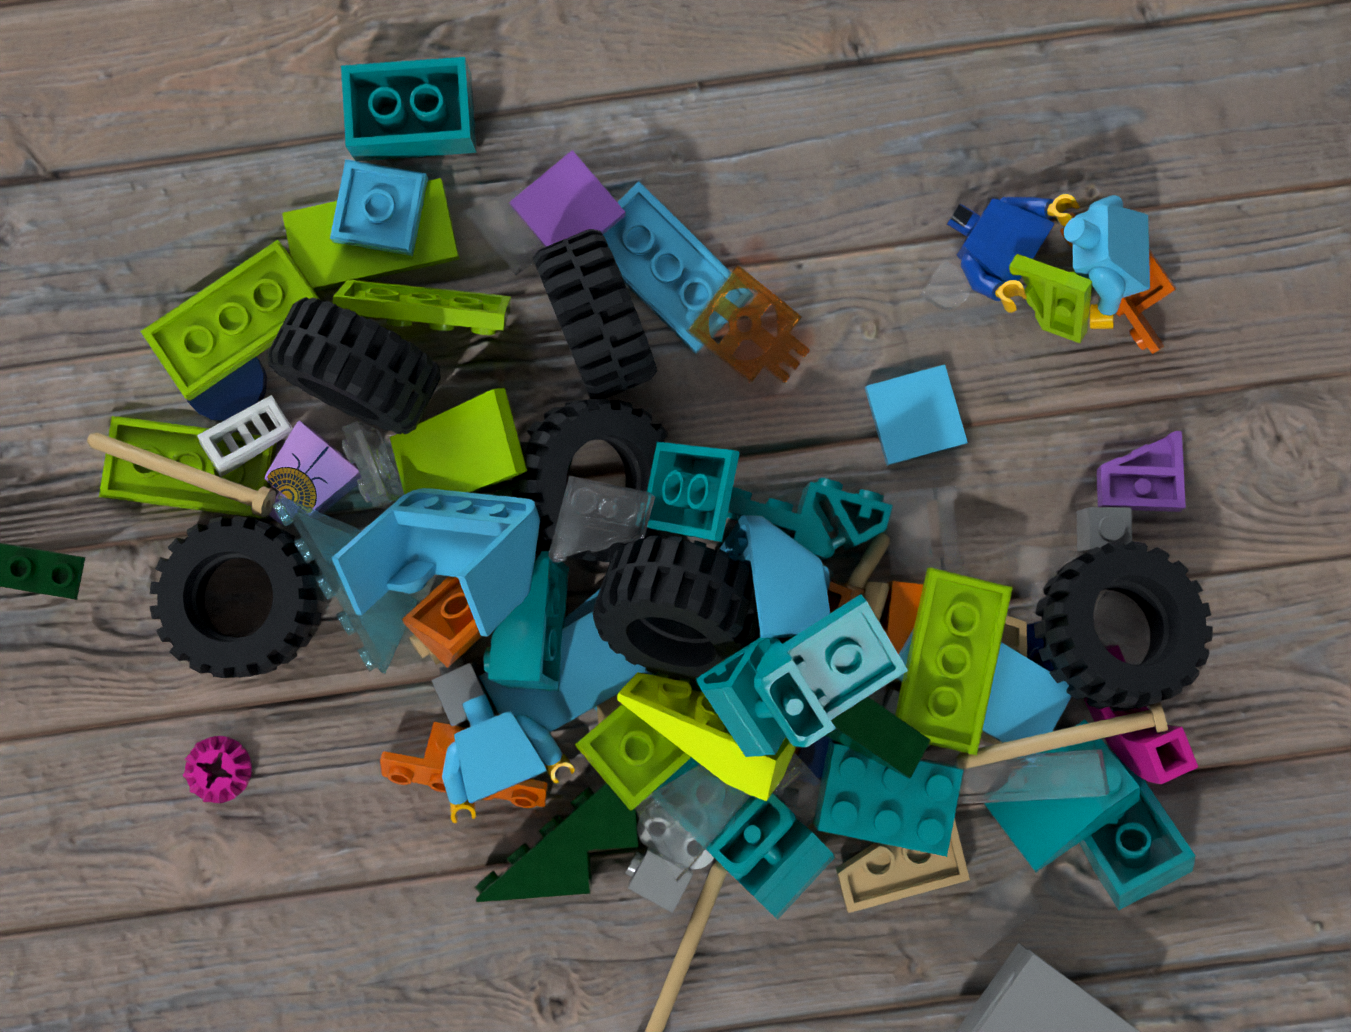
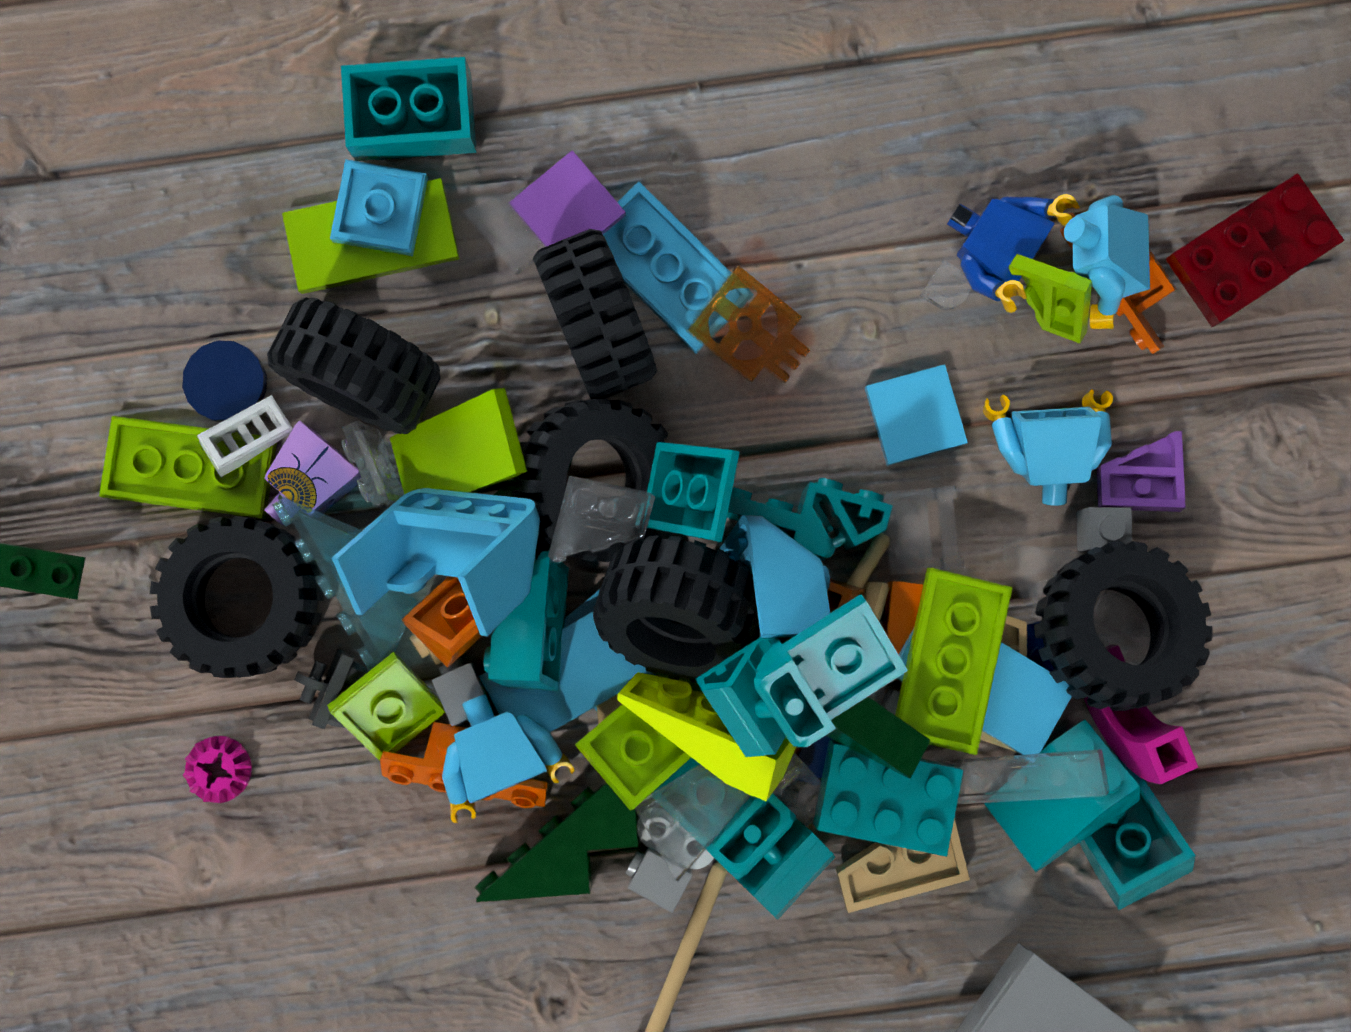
(228, 320): lime tile -> none
(259, 500): tan bar -> none
(341, 672): none -> dark grey hips
(387, 707): none -> lime tile
(434, 306): lime plate -> none
(1054, 444): none -> medium azure torso
(1066, 737): tan bar -> none
(1254, 250): none -> dark red piece

